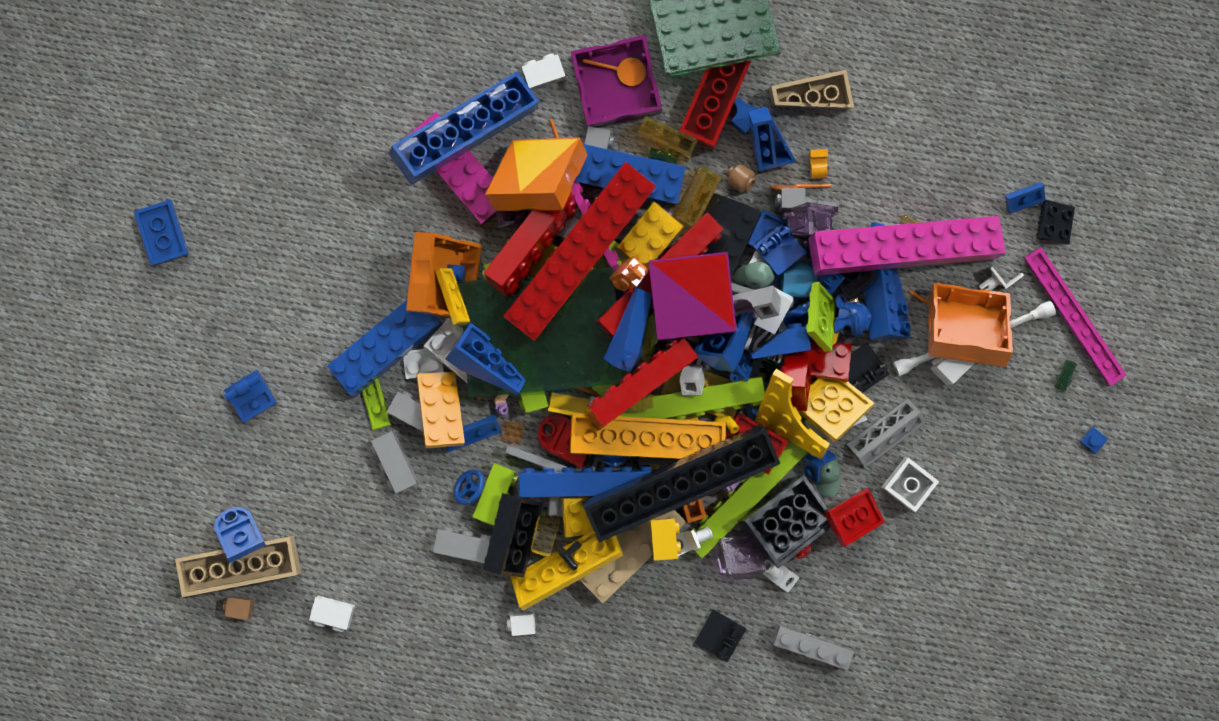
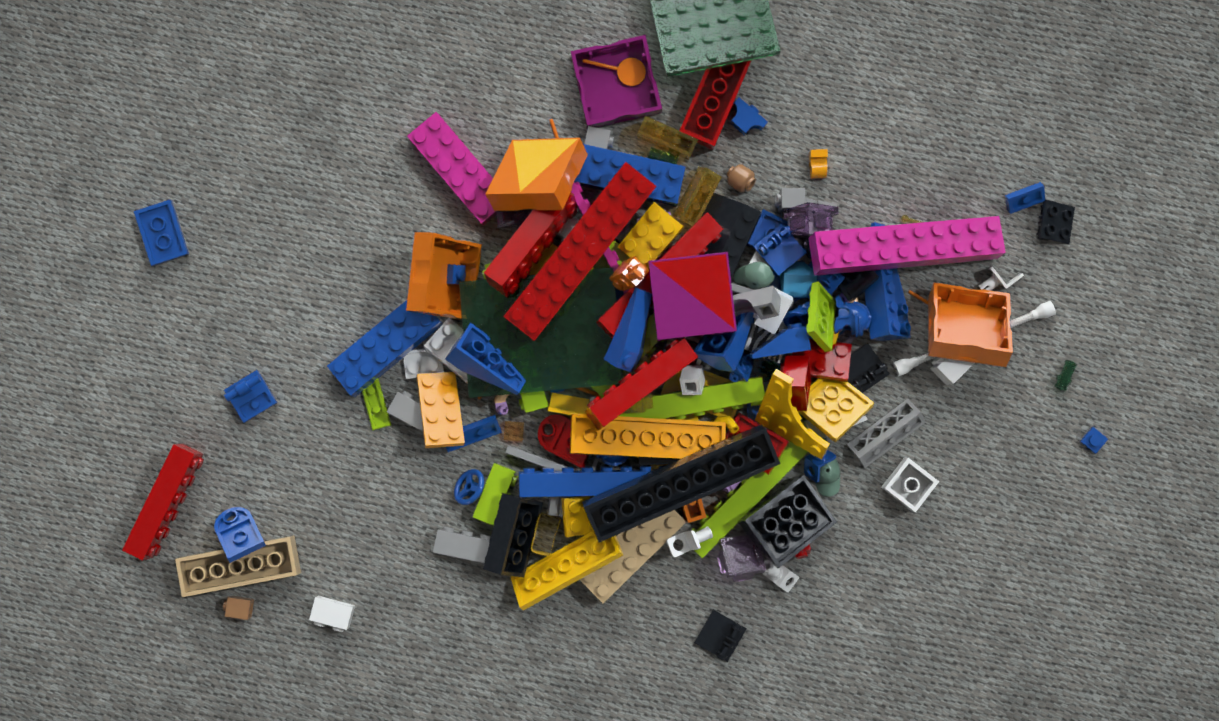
(163, 502): none -> red brick
(394, 462): light grey brick -> none
(452, 296): yellow tile -> none
(463, 128): blue brick -> none
(522, 624): white brick -> none
(543, 72): white brick -> none
(566, 554): black piece -> none
(664, 539): yellow brick -> none
(768, 143): blue wedge -> none
(800, 186): orange piece -> none
(813, 647): light grey arch -> none
(820, 91): tan wedge -> none
(854, 517): red plate -> none
(1075, 317): dark pink plate -> none

